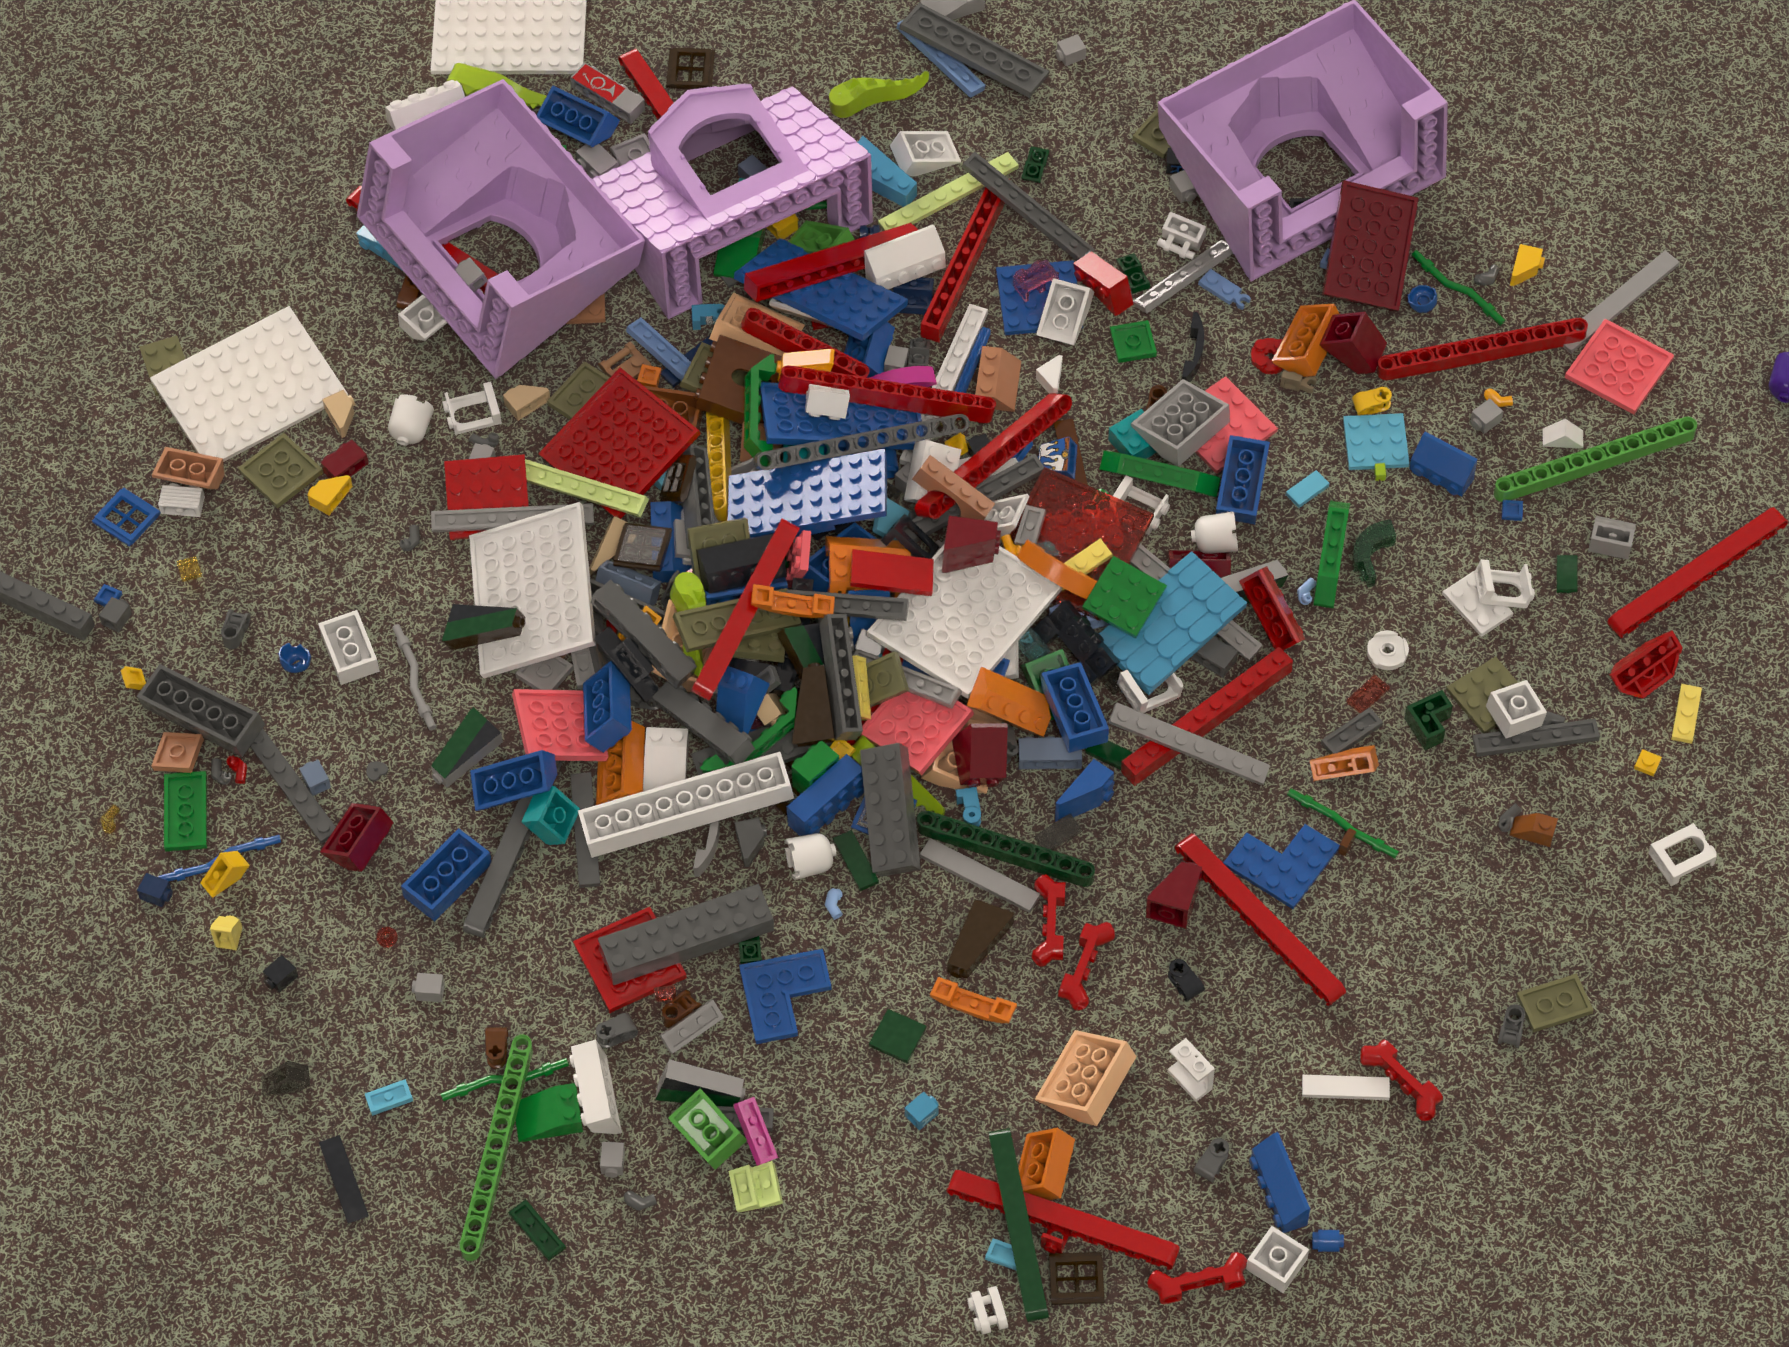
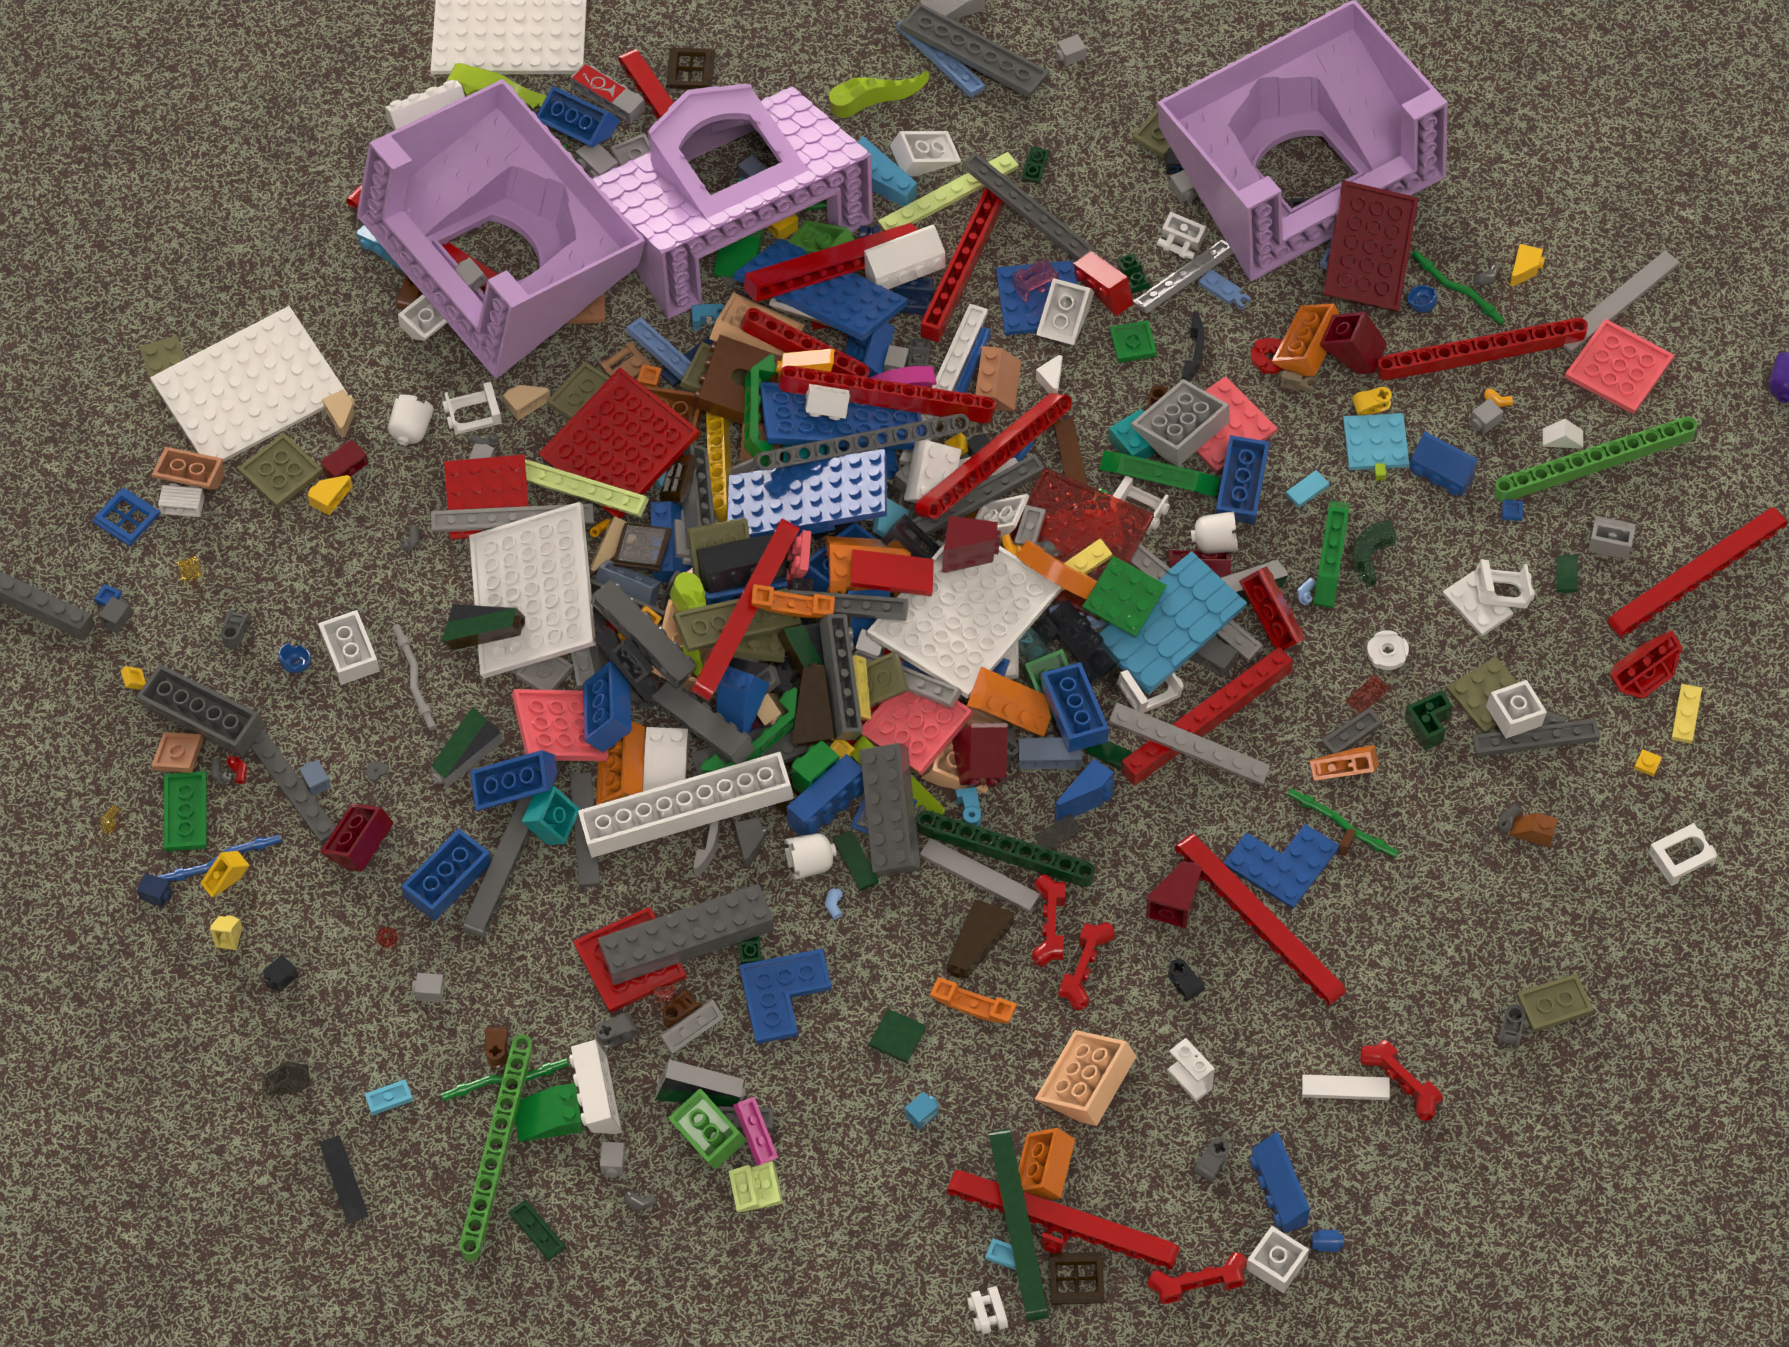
(599, 528): none -> light orange arm
(938, 477): nougat arch -> none
(1059, 456): torso -> none

